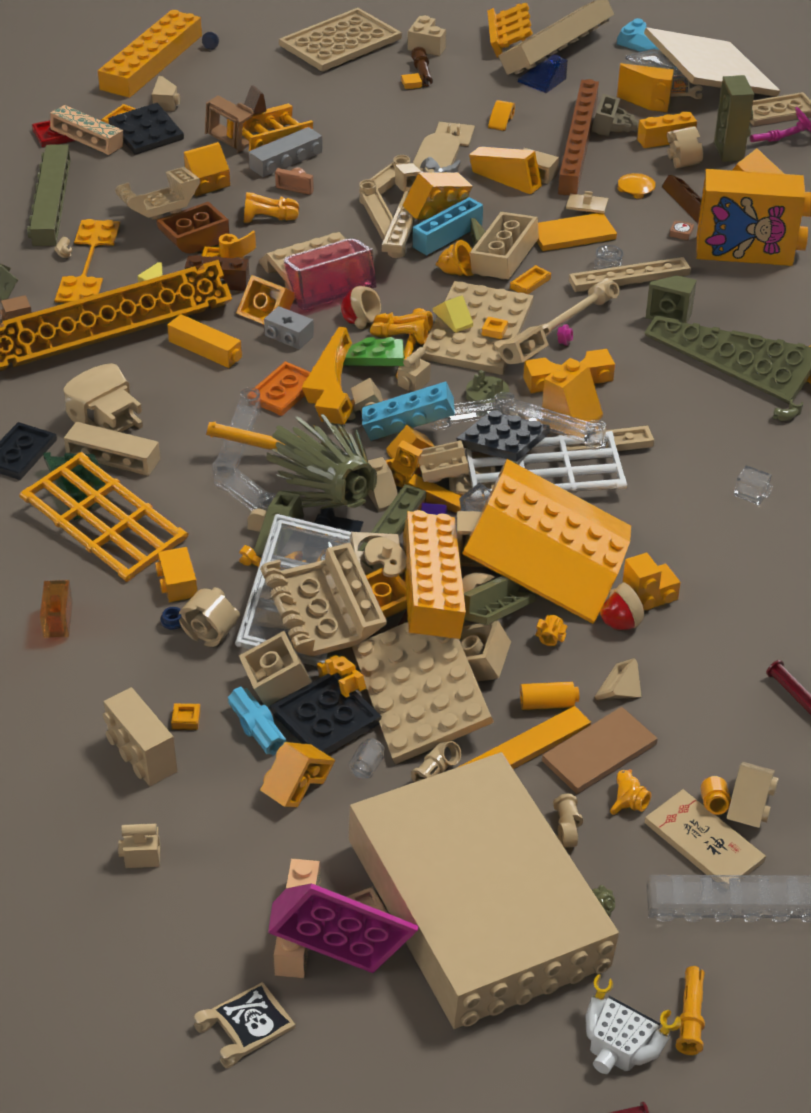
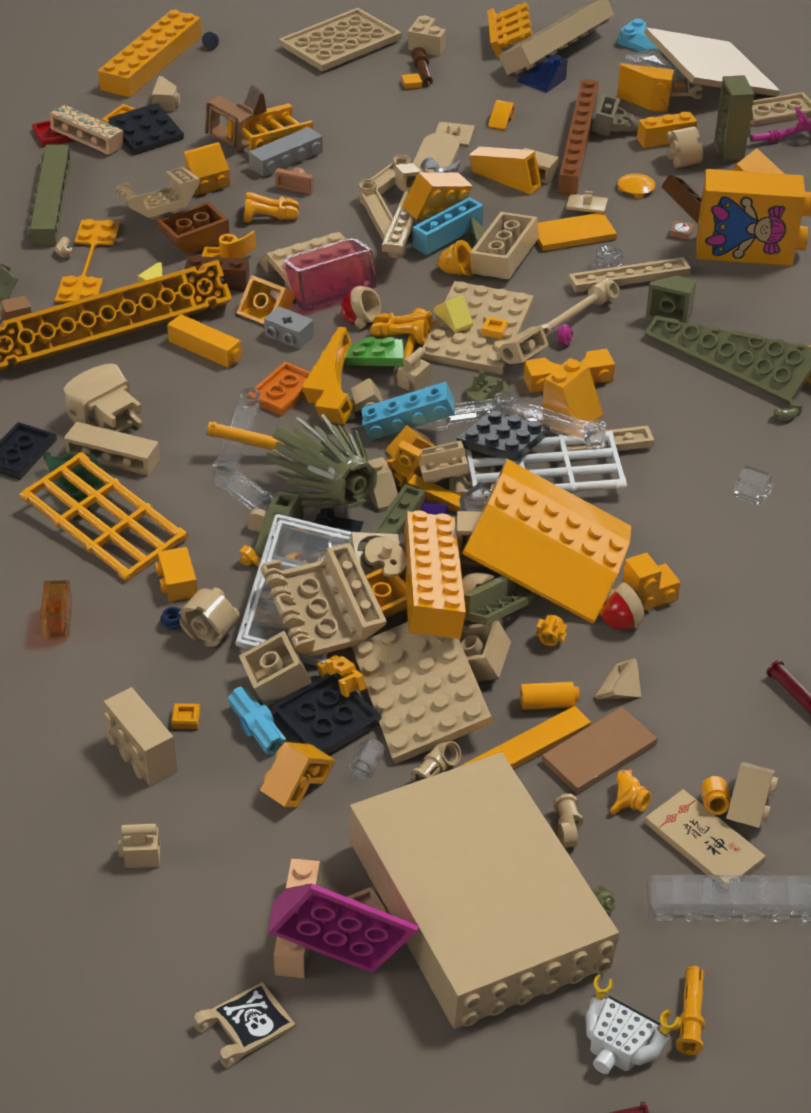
(530, 280): light orange tile -> none

